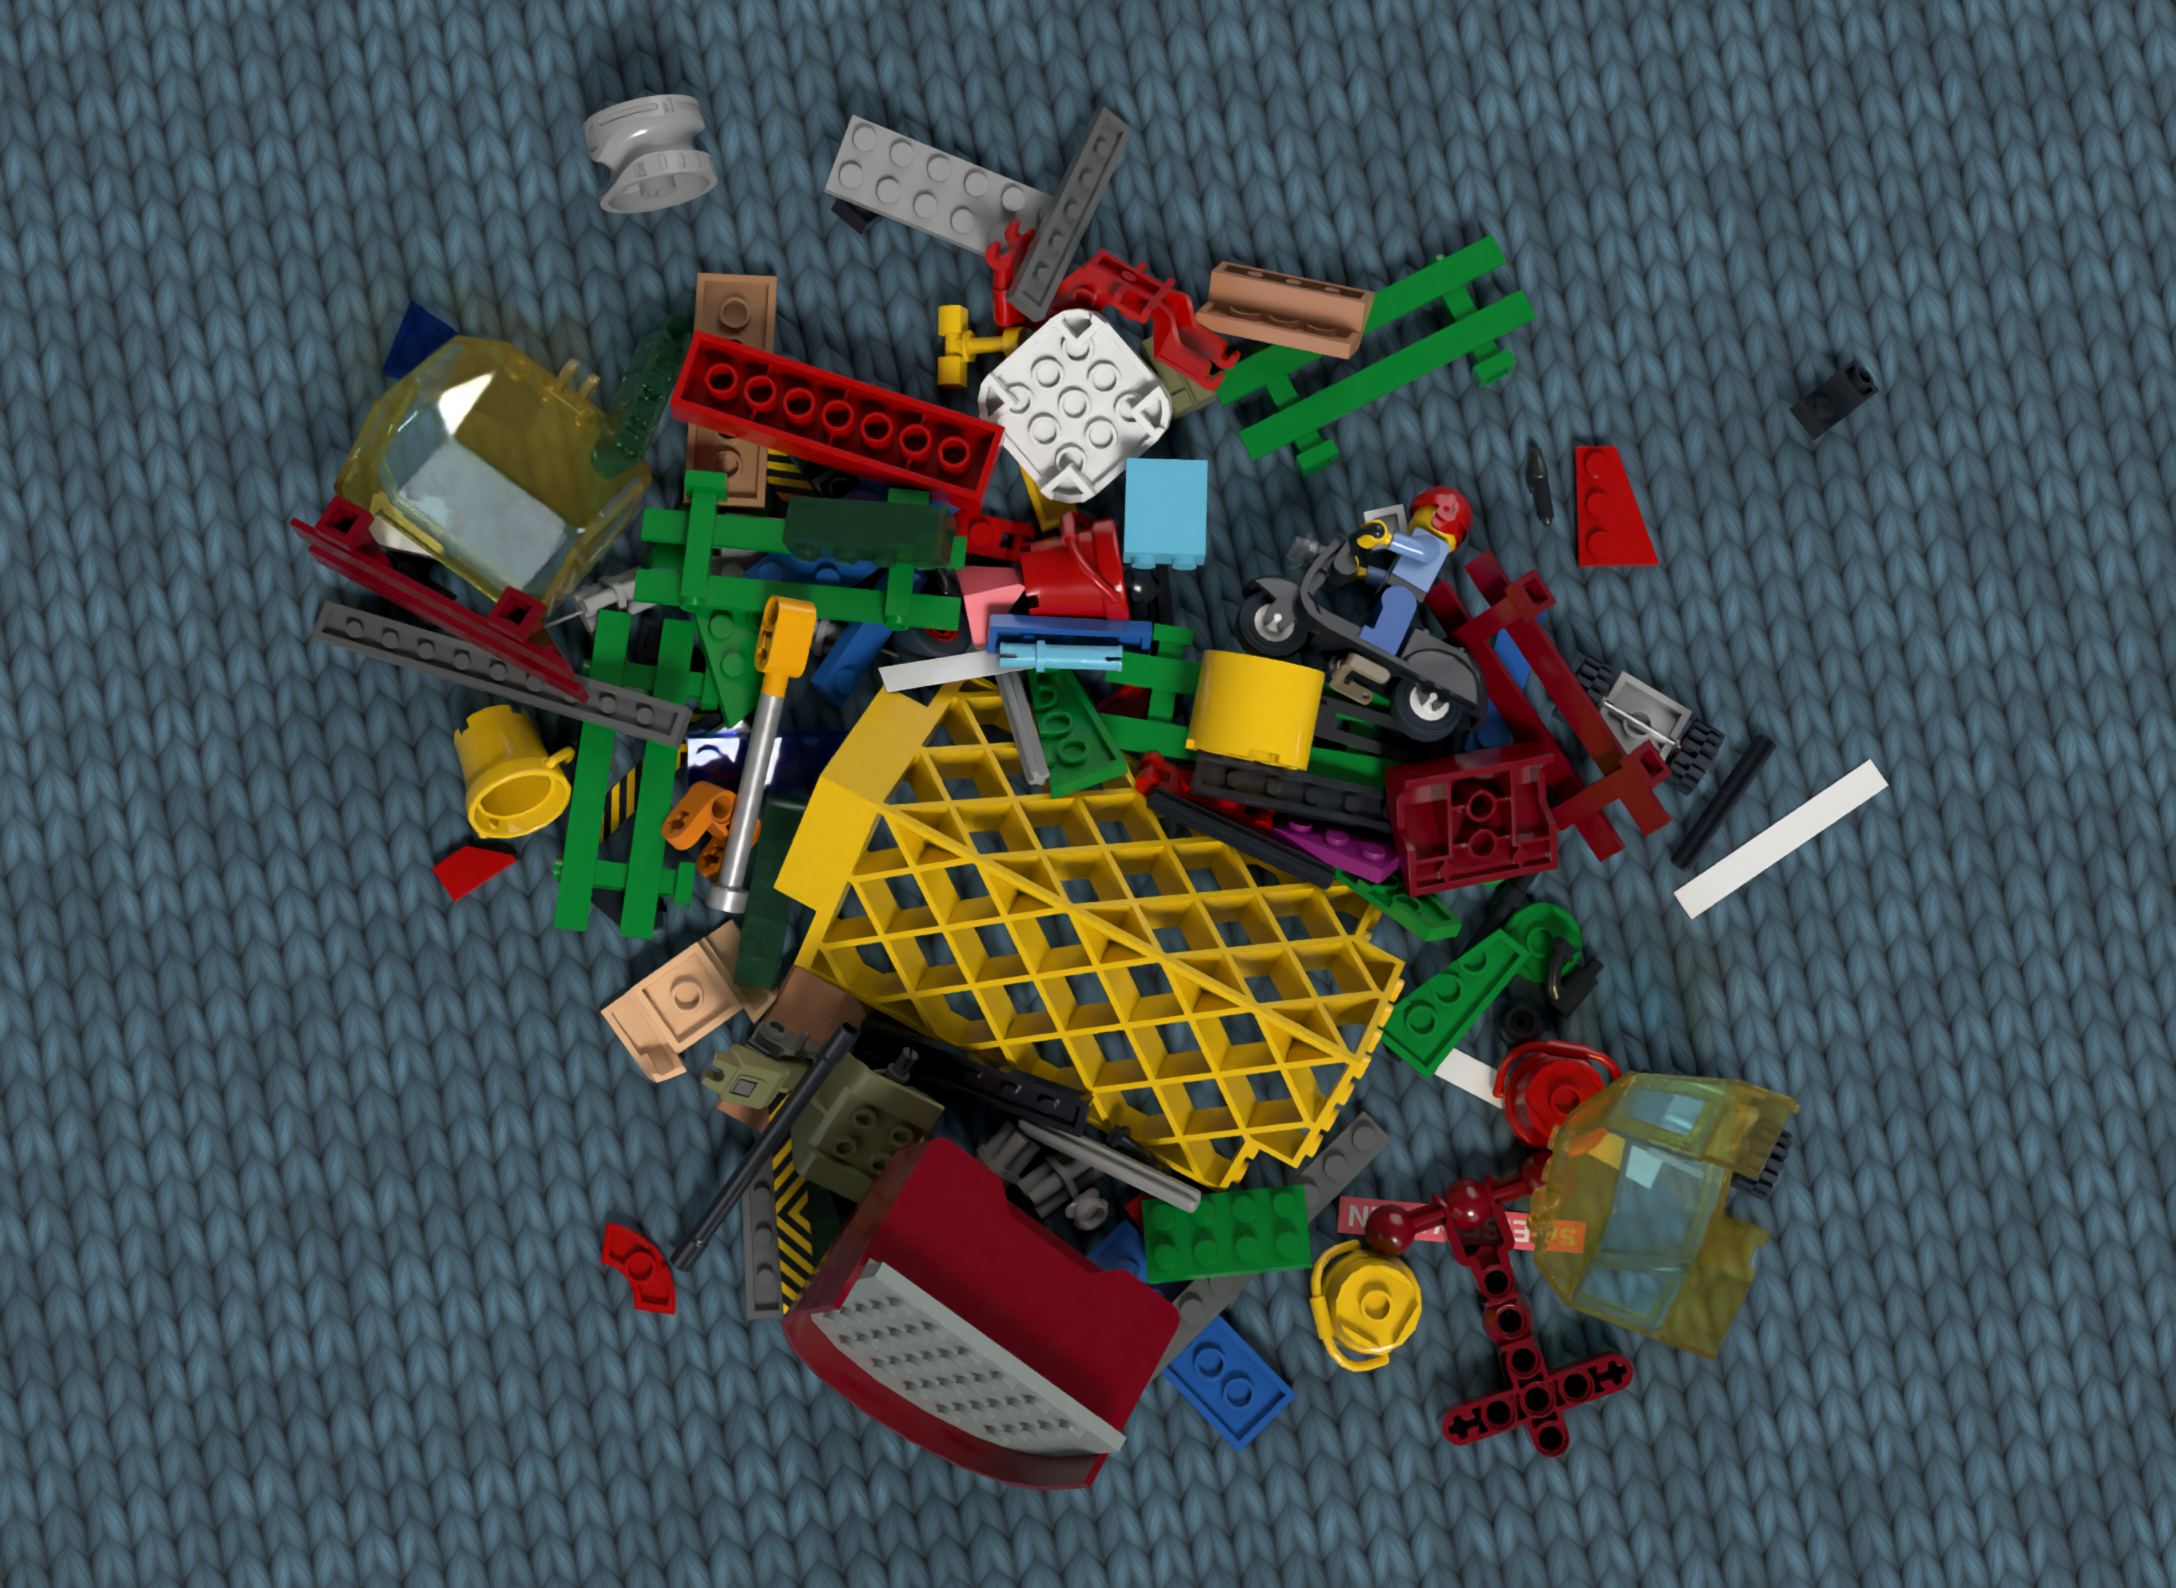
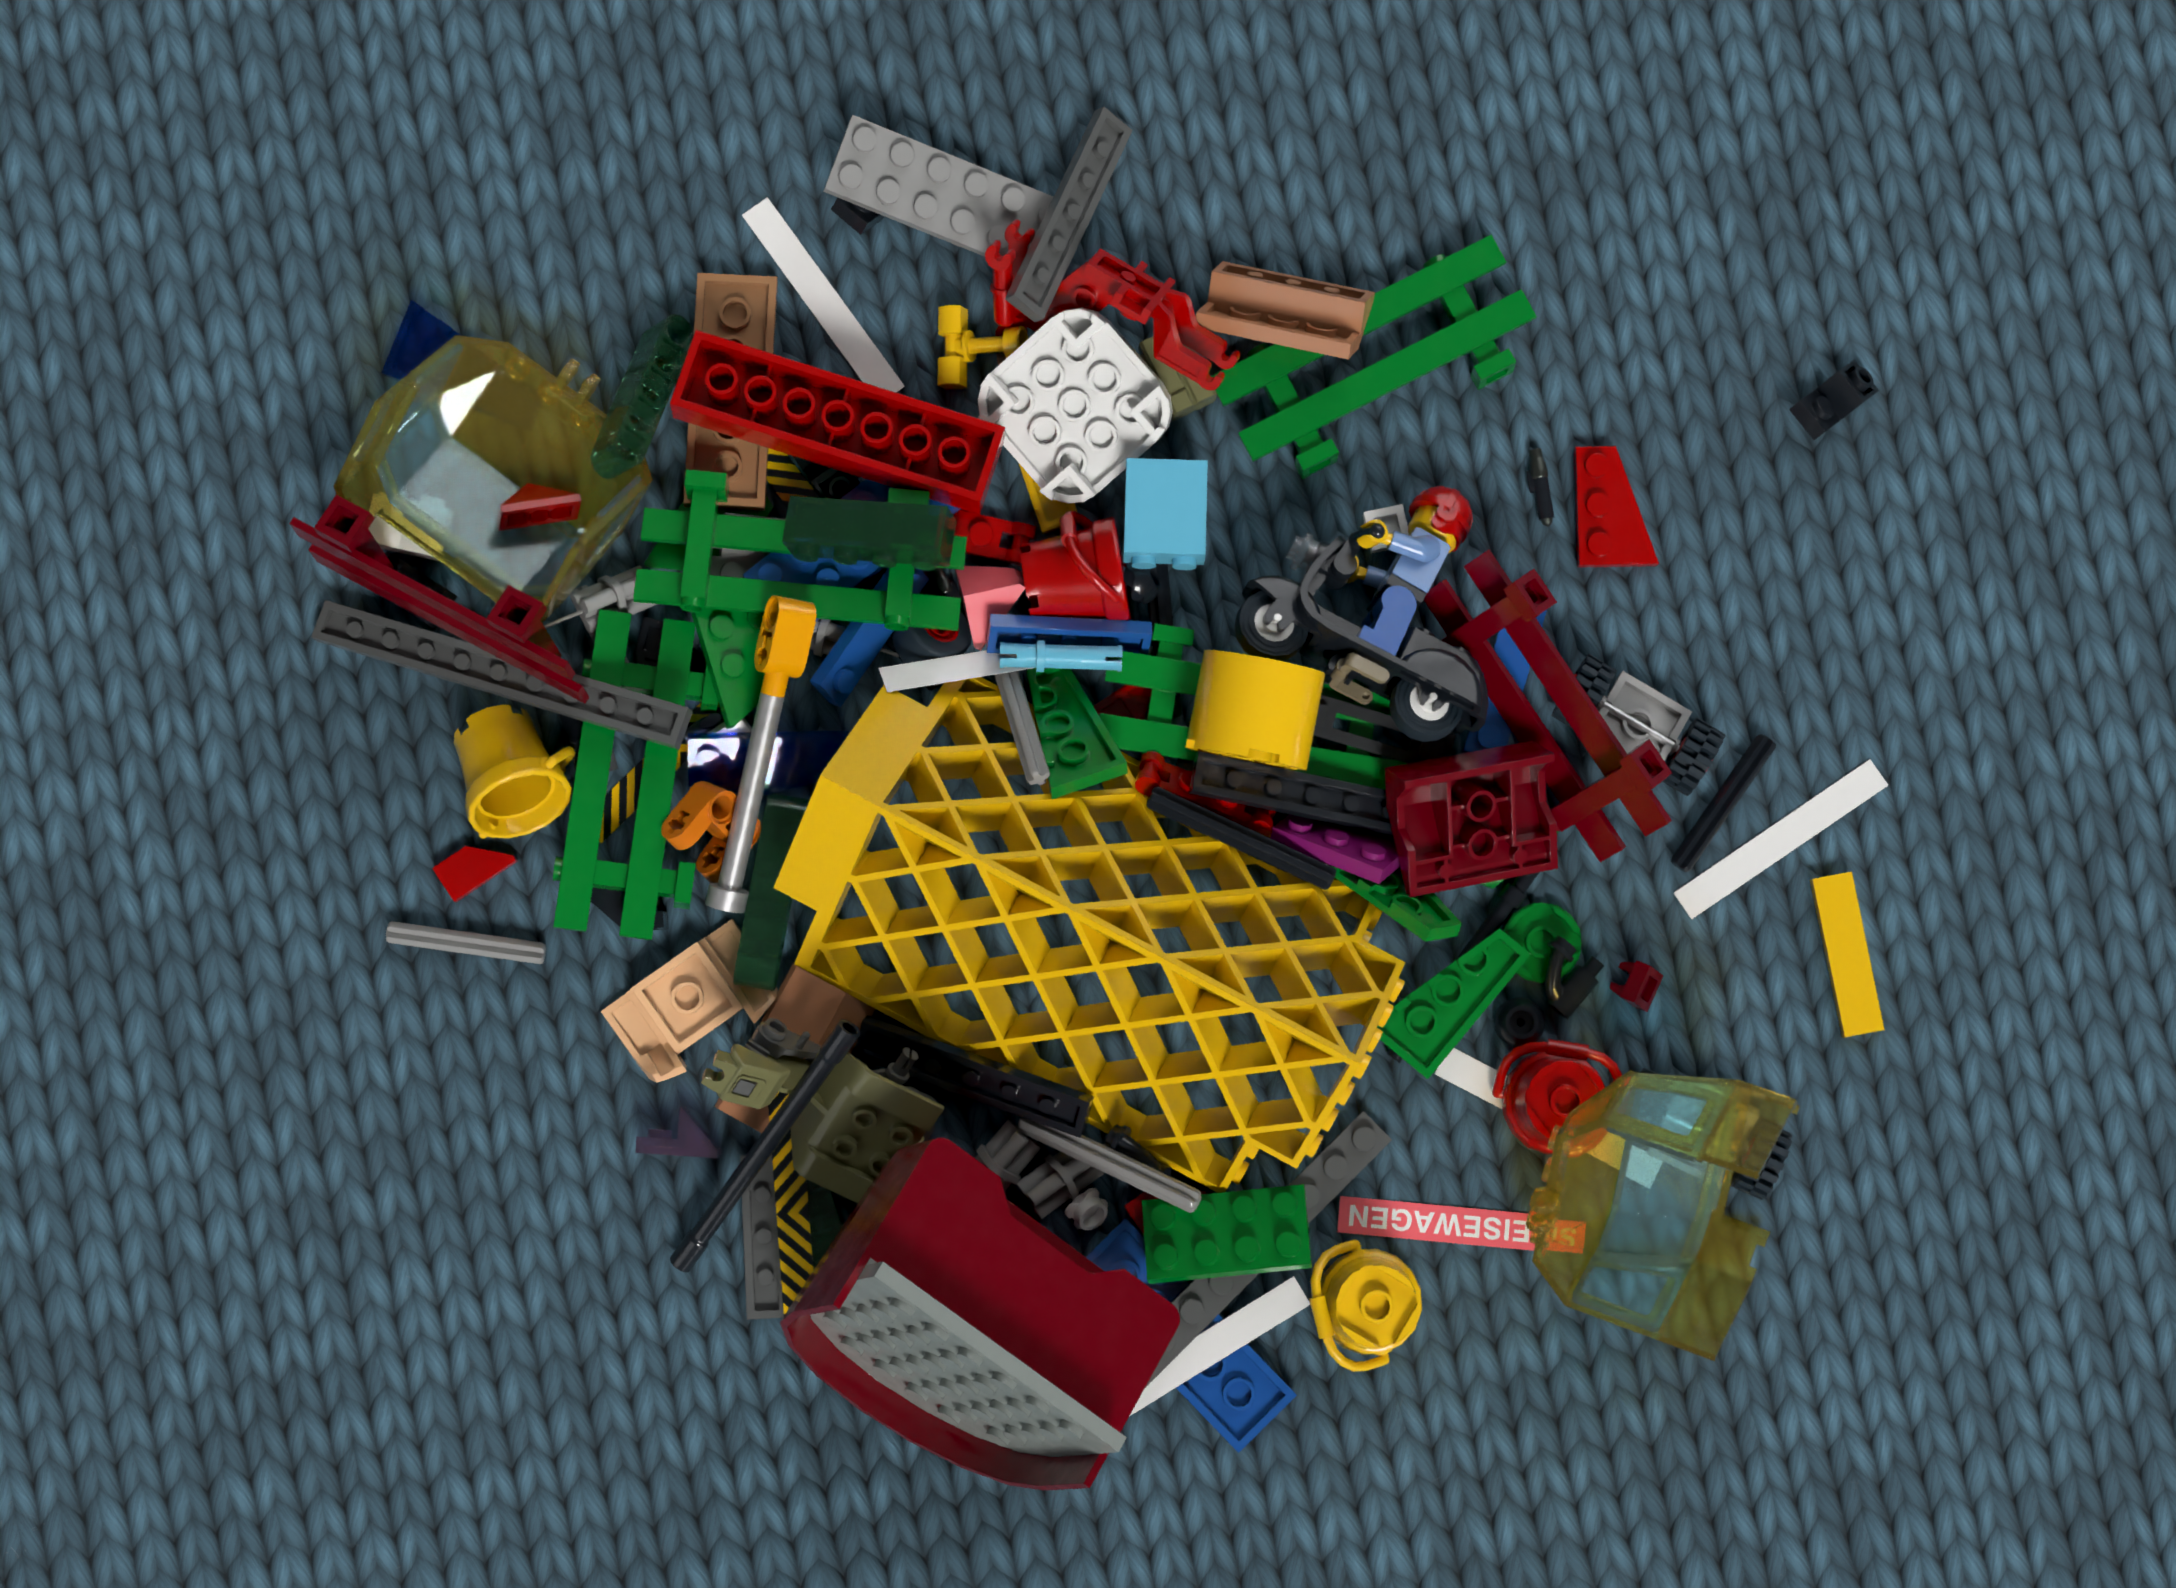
(465, 942): none -> light grey axle
(538, 506): none -> red slope
(642, 1266): red tile -> none
(650, 153): light grey piece -> none
(691, 1140): none -> clear purple slope
(820, 297): none -> white sticker
(1227, 1338): none -> white sticker
(1467, 1206): dark red piece -> none
(1640, 986): none -> dark red tile
(1847, 954): none -> yellow tile

